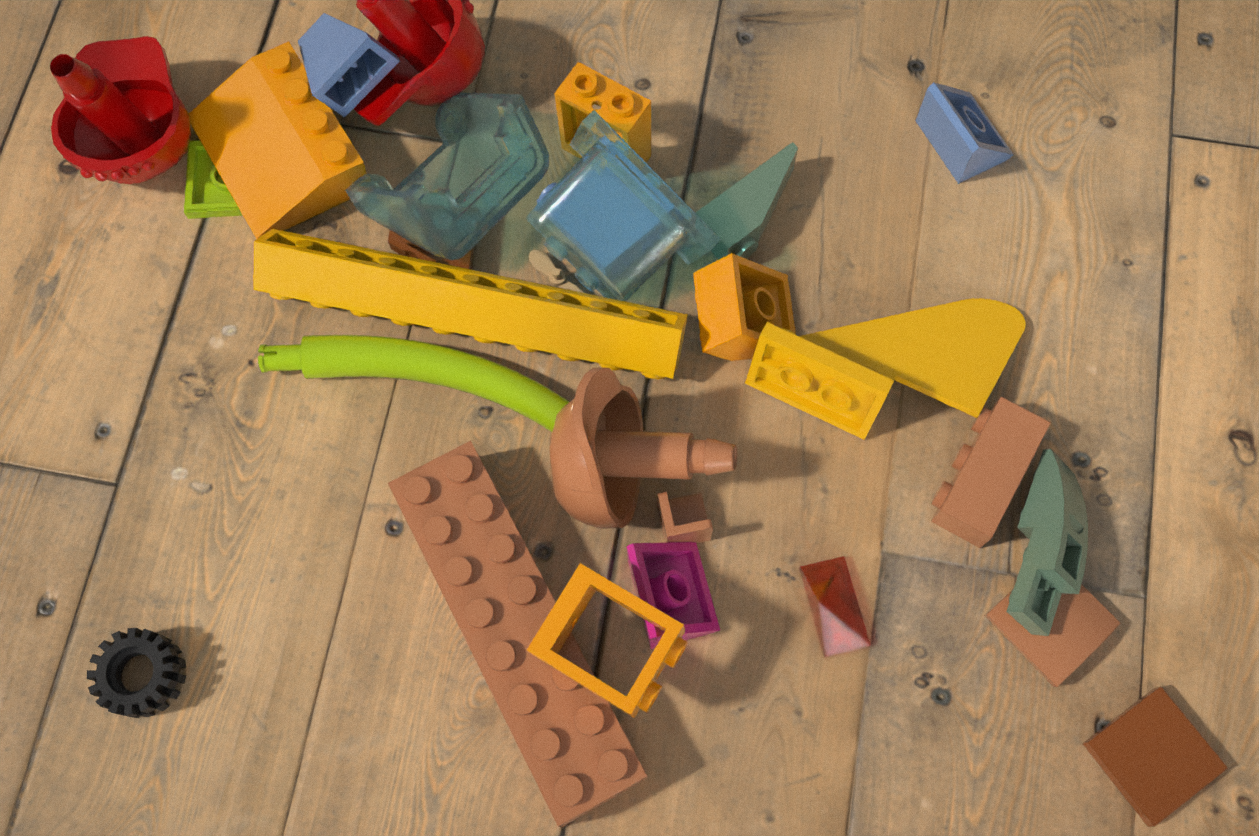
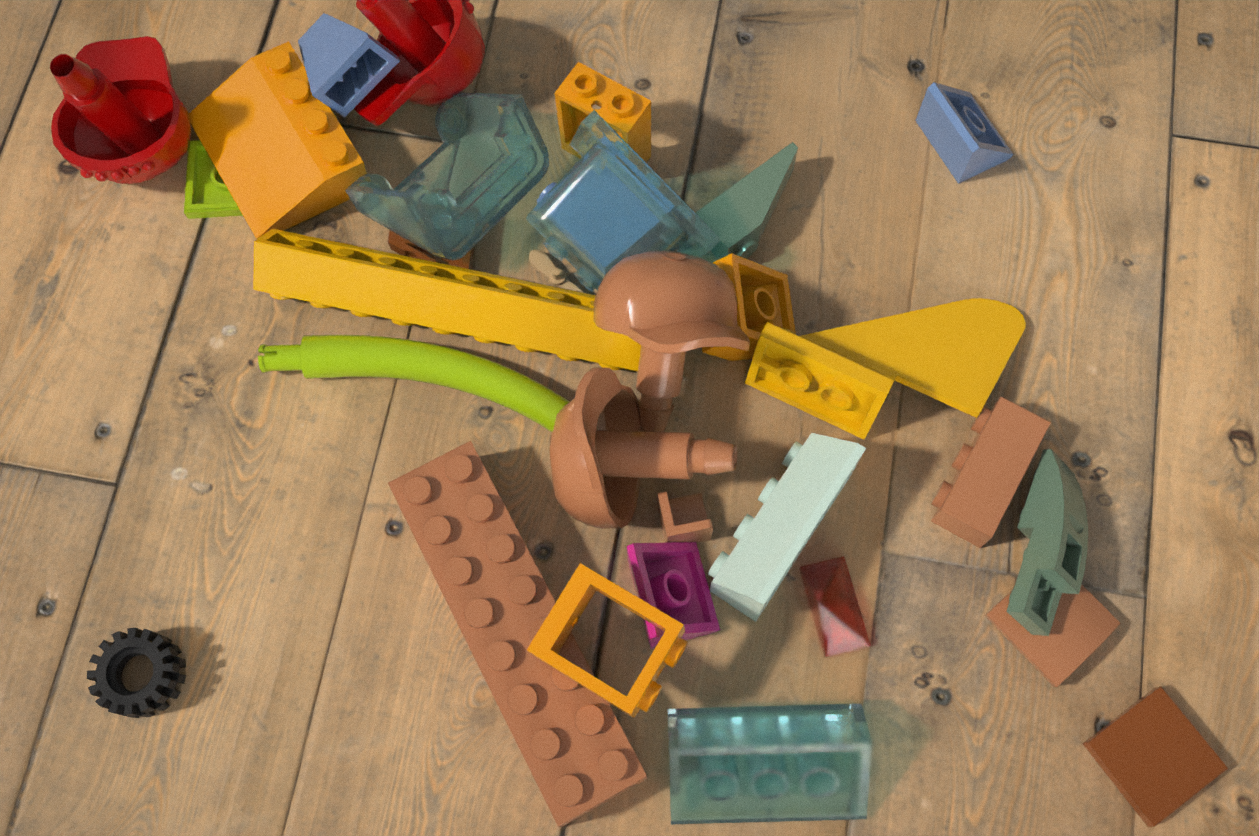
(668, 307): none -> nougat piece
(768, 763): none -> clear light blue slope
(784, 523): none -> light aqua slope

